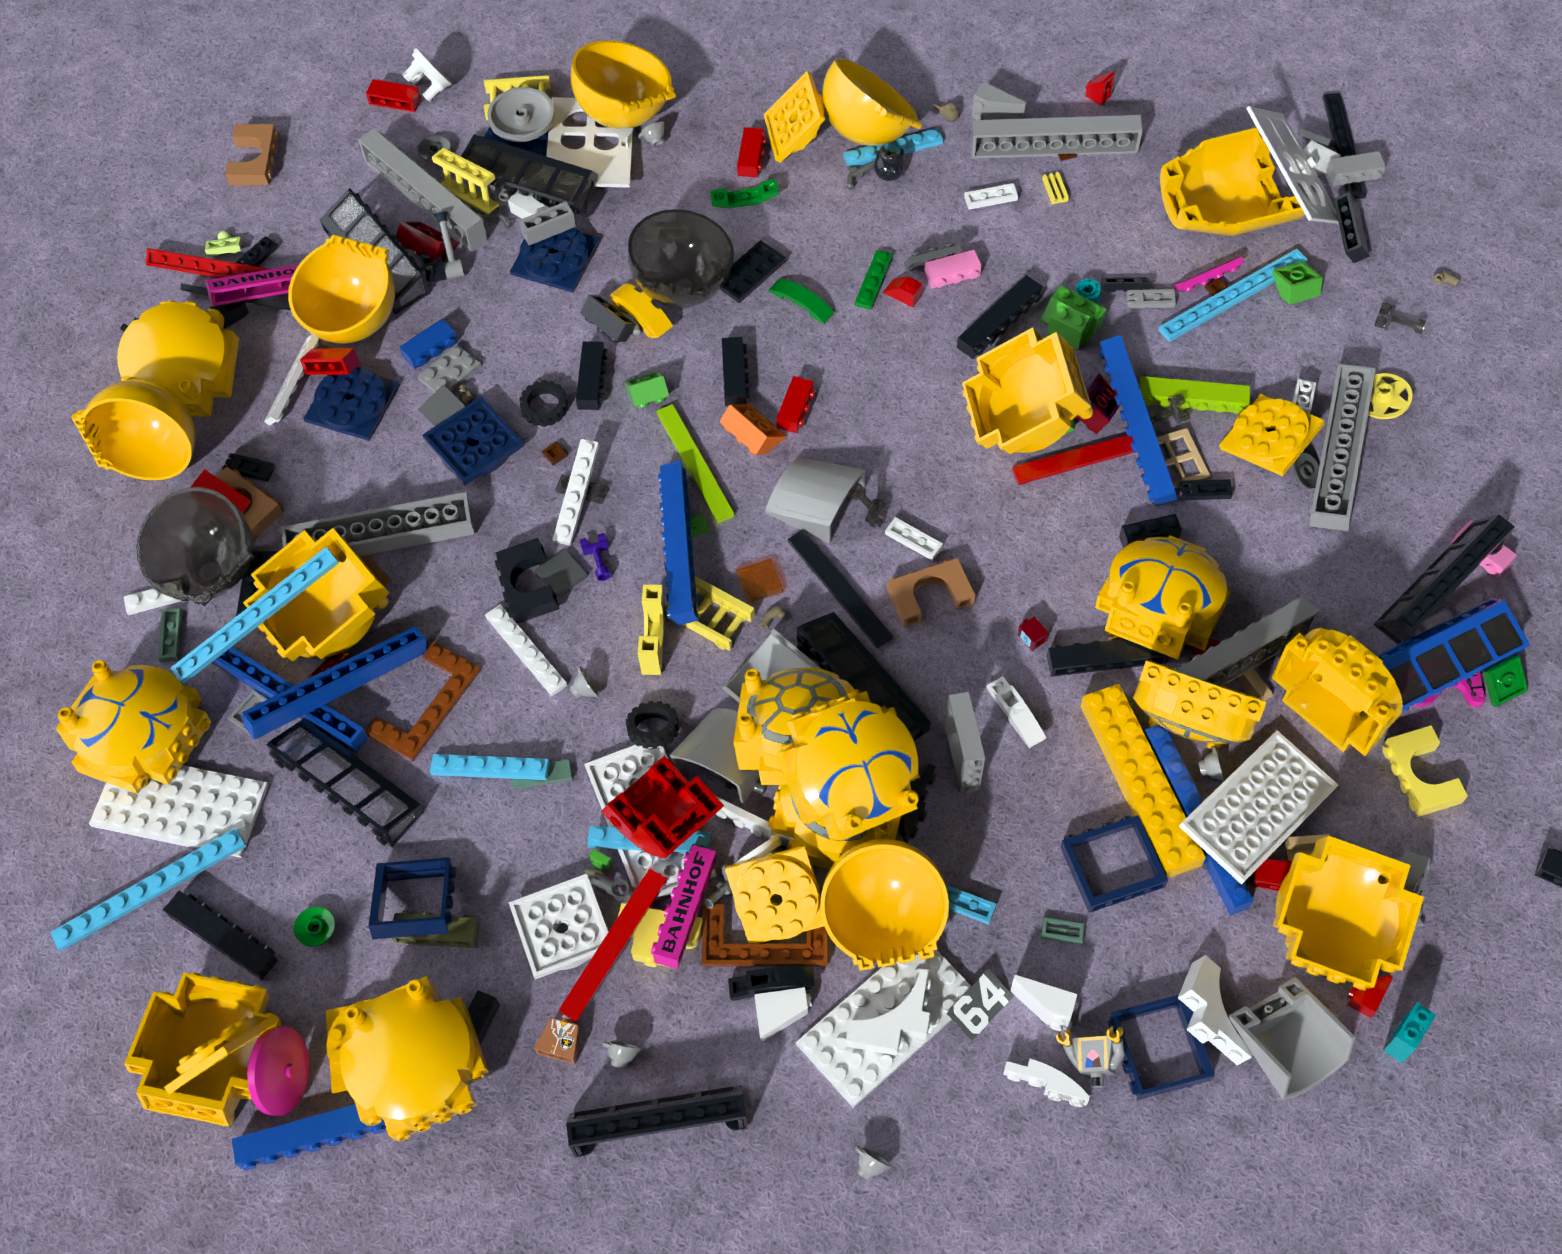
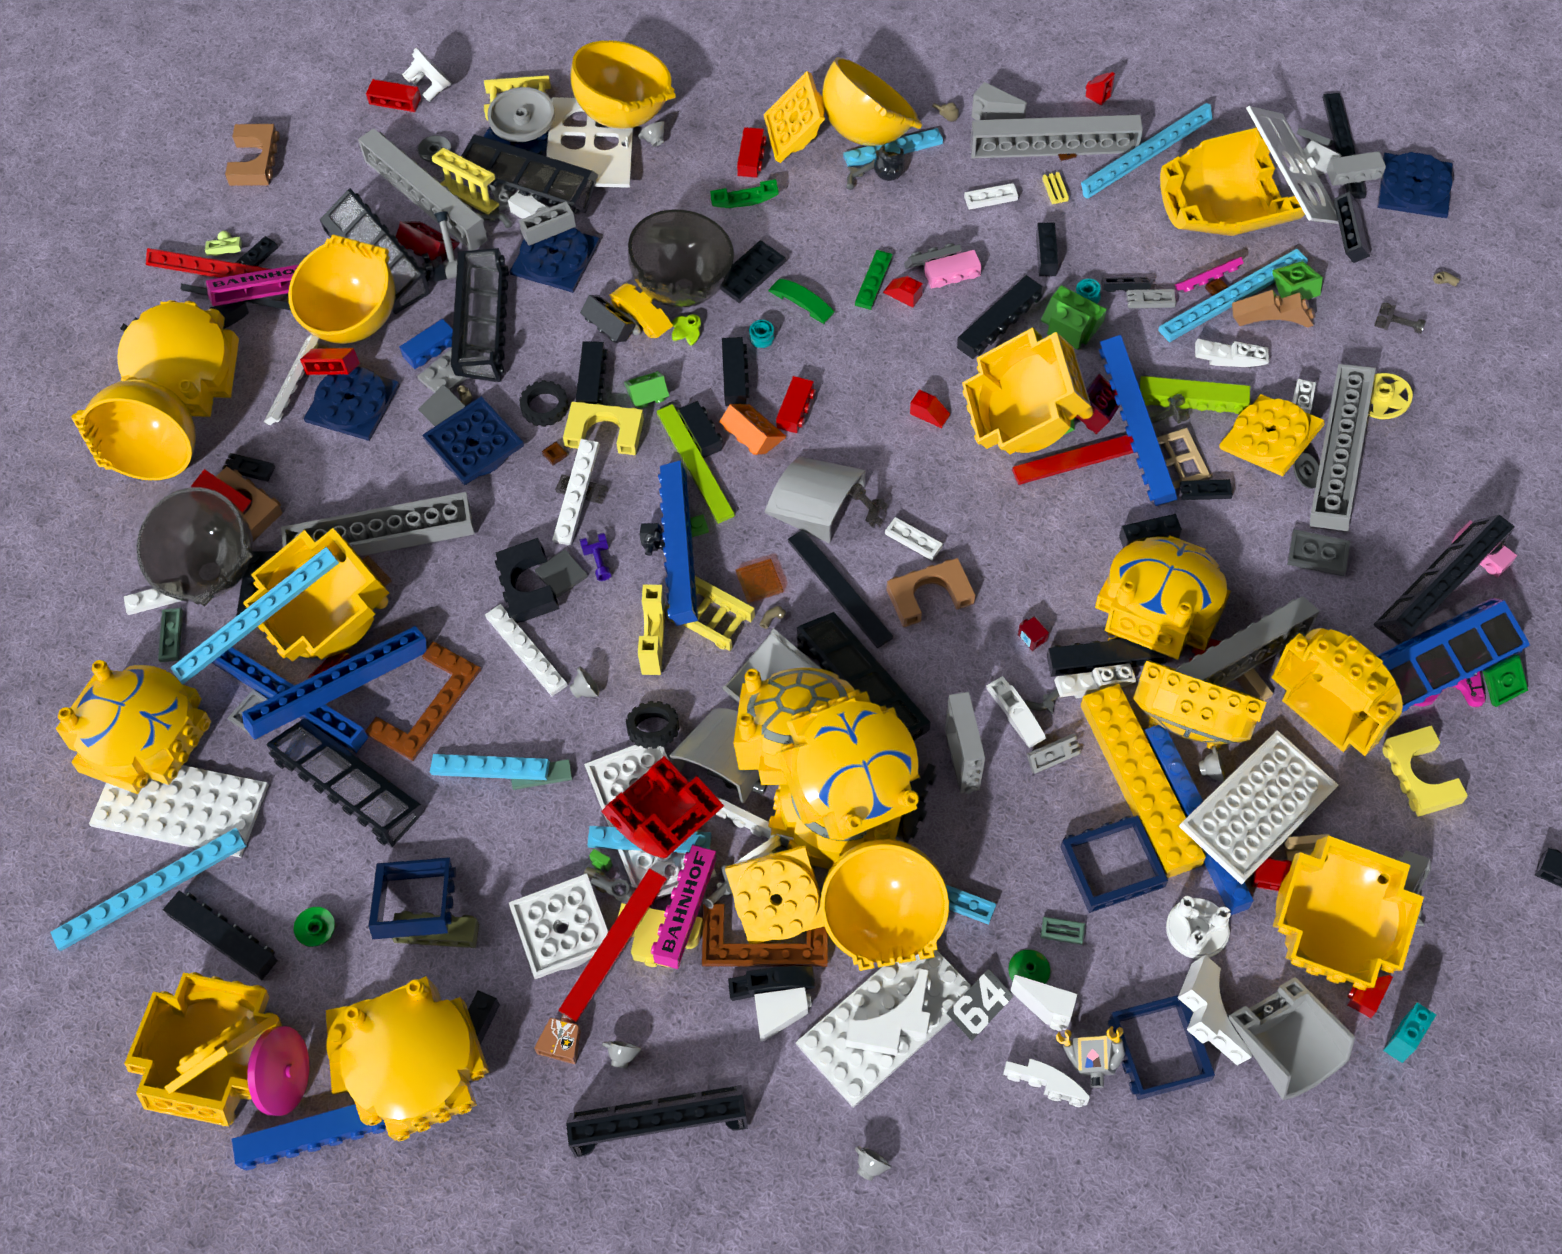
(479, 315): none -> window
(585, 415): none -> light yellow arch
(651, 537): none -> black piece
(683, 329): none -> lime plate
(701, 429): none -> black brick
(761, 333): none -> teal wheel
(929, 409): none -> red slope
(1021, 959): none -> green dish
(1046, 249): none -> black brick
(1048, 702): none -> dark grey piece
(1053, 753): none -> light grey hinge
(1100, 678): none -> white slope
(1146, 150): none -> medium azure plate
(1198, 927): none -> white piece
(1233, 355): none -> white slope
(1273, 307): none -> medium nougat arch
(1318, 552): none -> dark grey plate
(1402, 193): none -> dark blue piece

